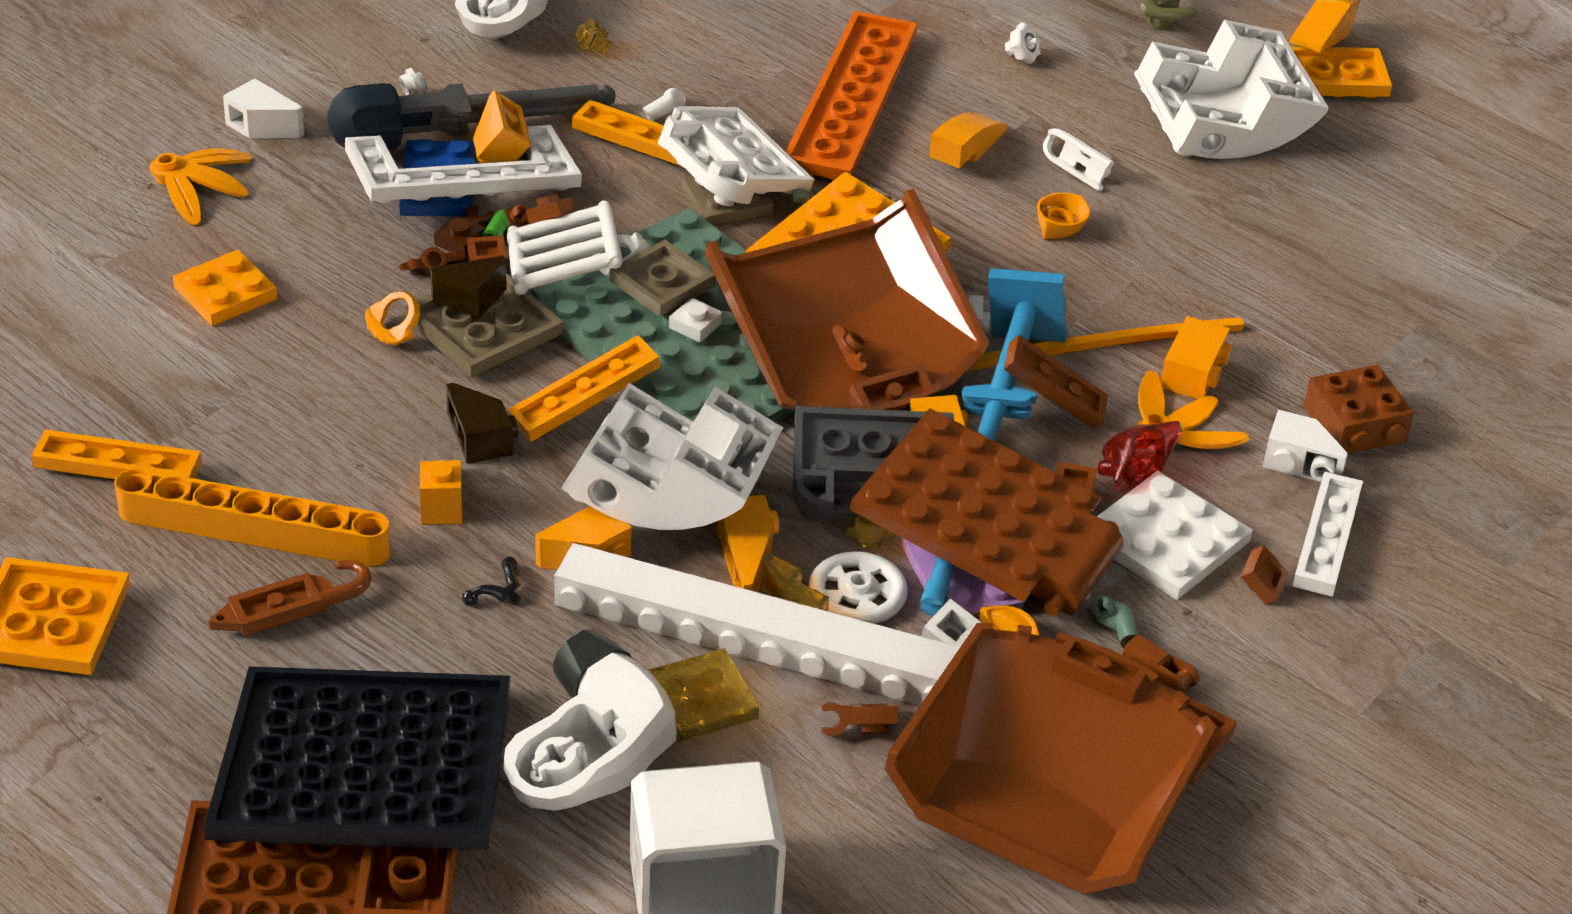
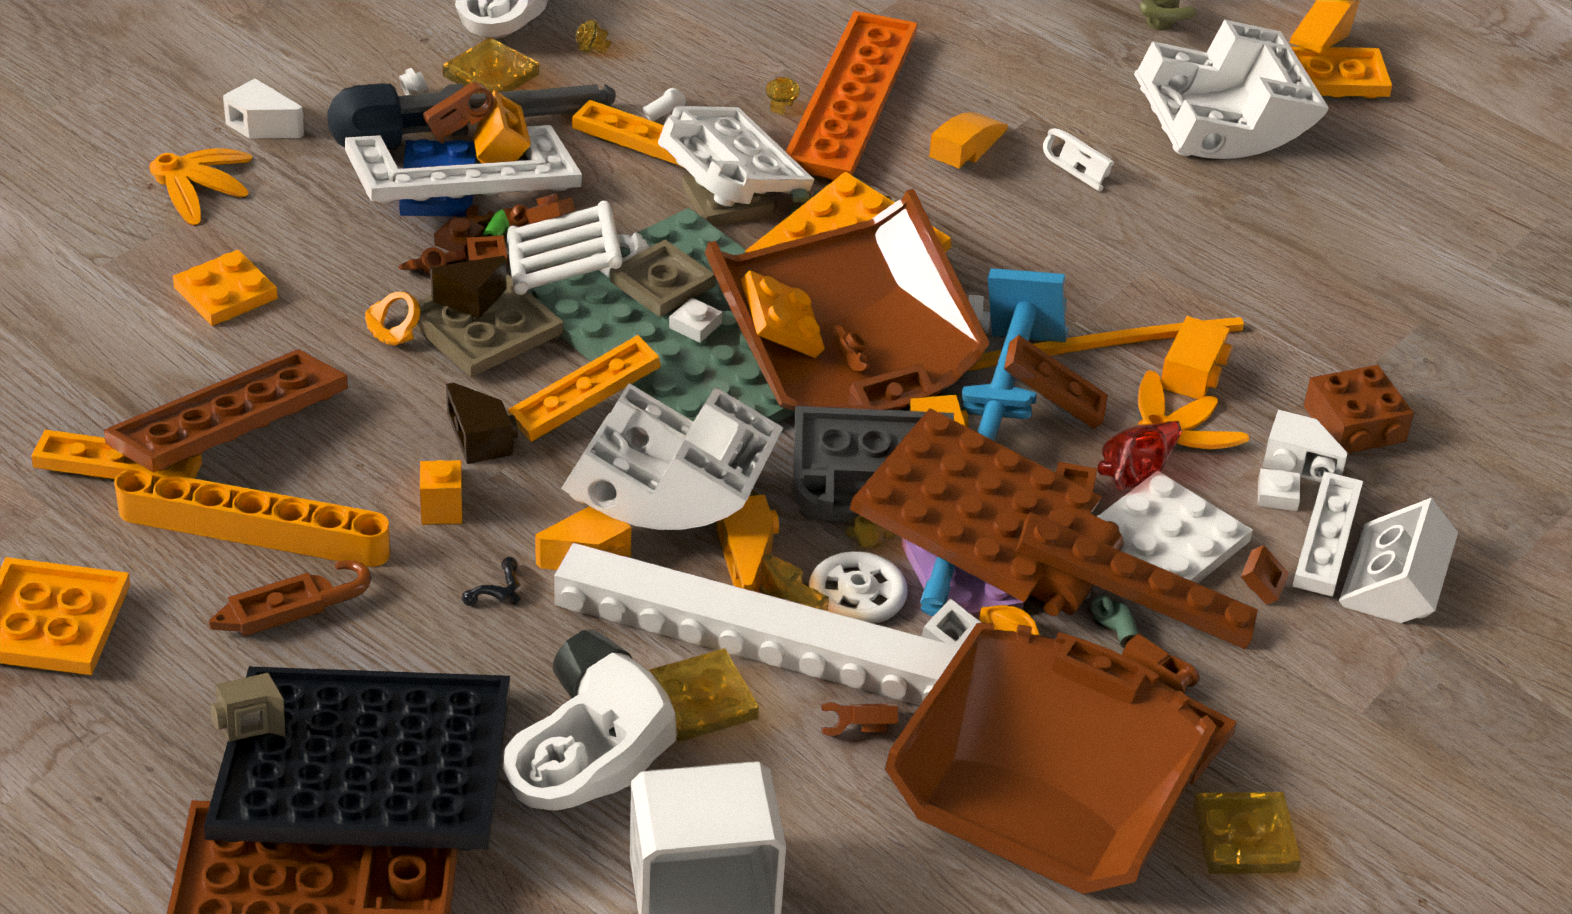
(225, 410): none -> dark orange plate
(248, 708): none -> dark tan window
(455, 112): none -> dark orange piece
(492, 65): none -> clear yellow plate
(782, 92): none -> clear yellow plate
(782, 314): none -> light orange plate
(1024, 43): white piece -> none
(1062, 215): light orange hat -> none
(1137, 580): none -> dark orange plate
(1246, 833): none -> clear yellow plate
(1279, 489): none -> white plate
(1400, 563): none -> white slope

